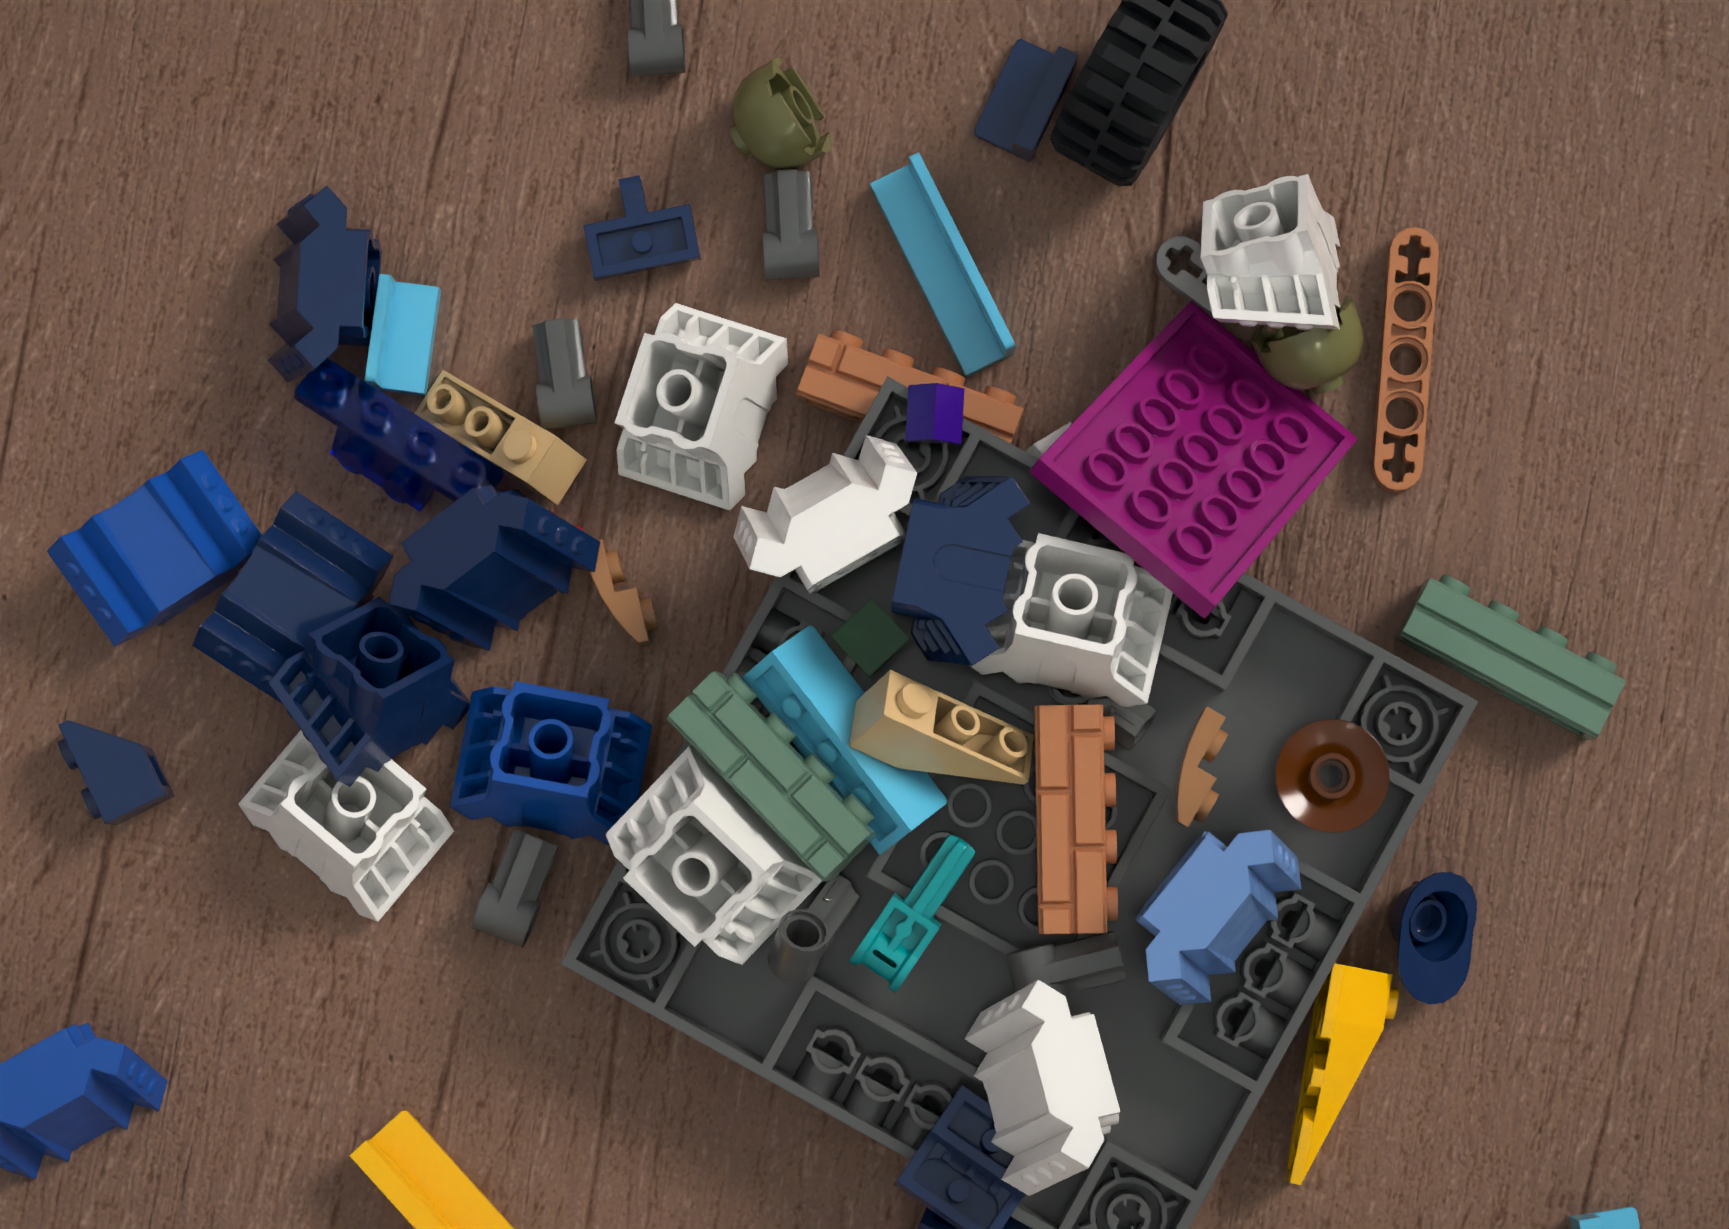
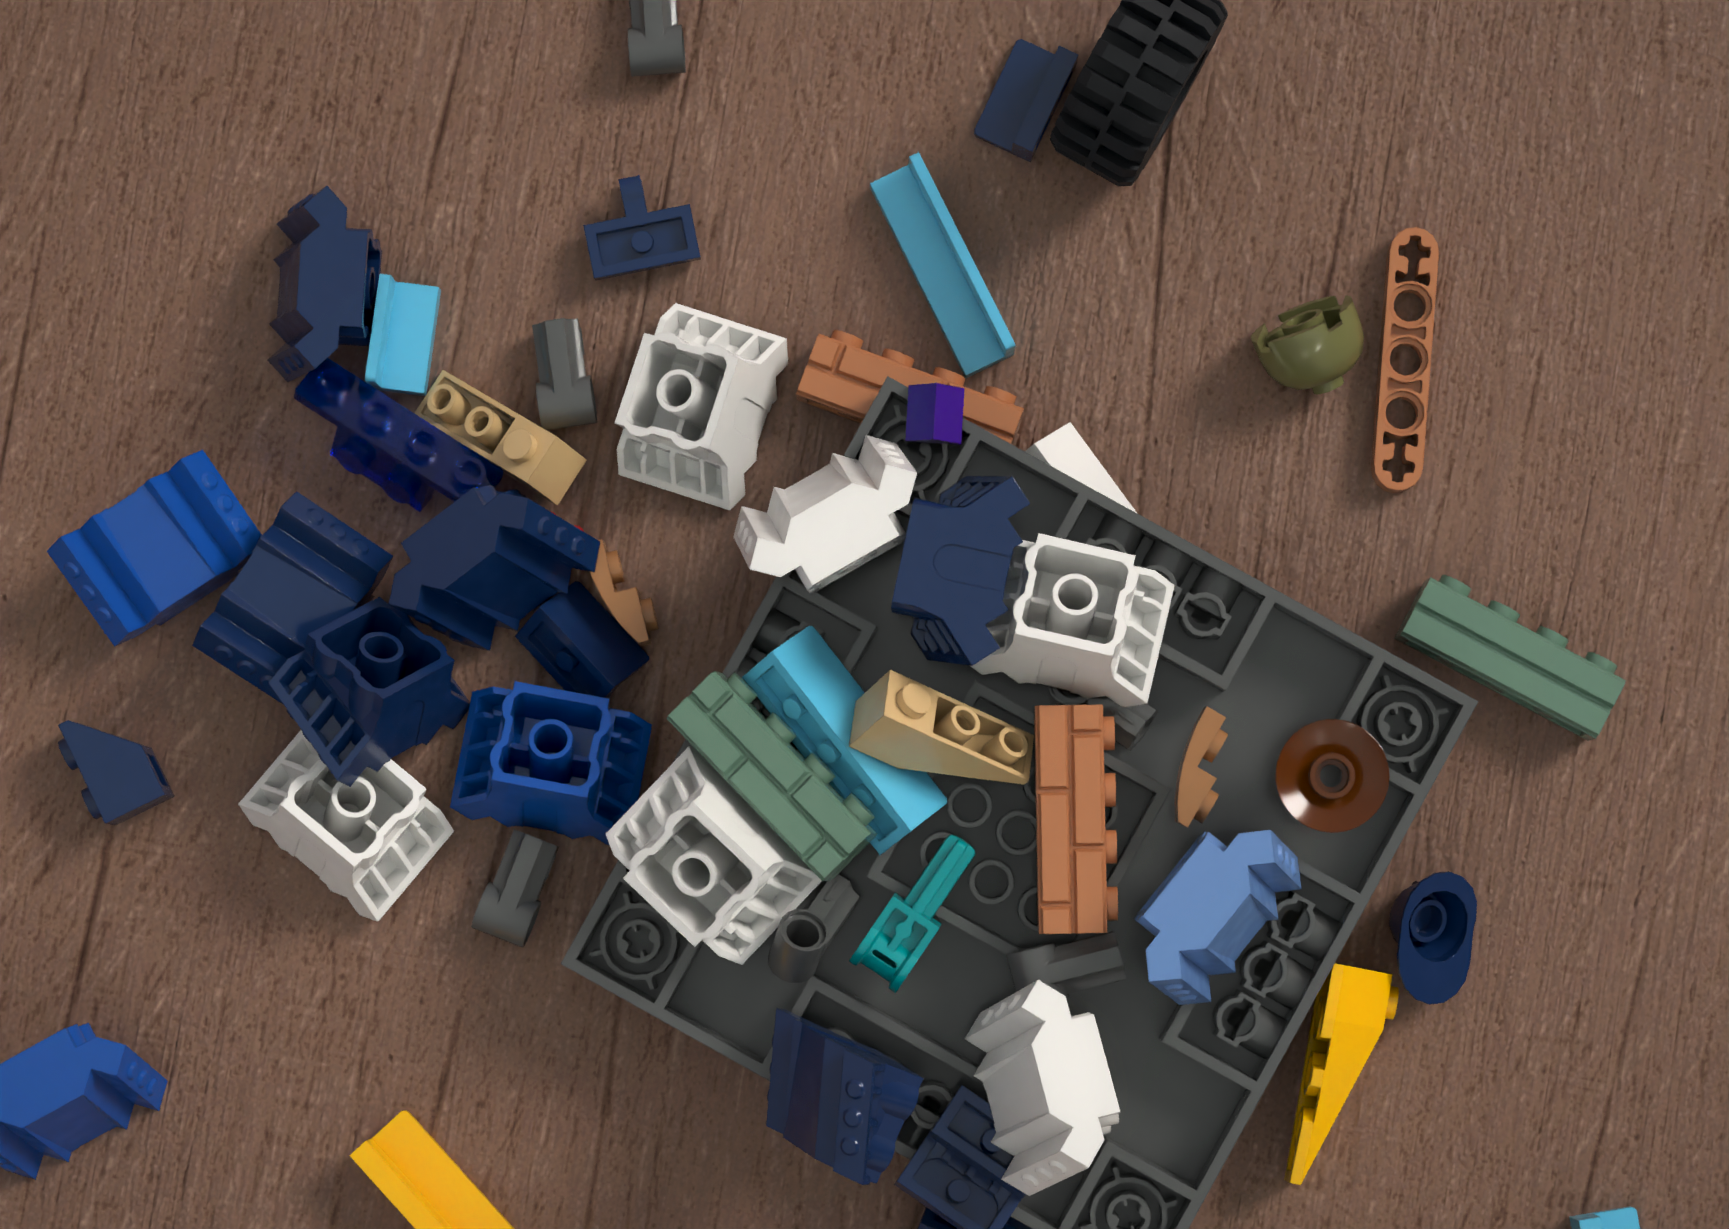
(581, 643): none -> dark blue panel
(777, 118): olive cylinder -> none
(790, 239): dark grey piece -> none
(837, 1097): none -> dark blue slope
(870, 637): dark green tile -> none
(1184, 283): light grey beam -> none
(1194, 458): magenta plate -> none
(1271, 256): white slope -> none

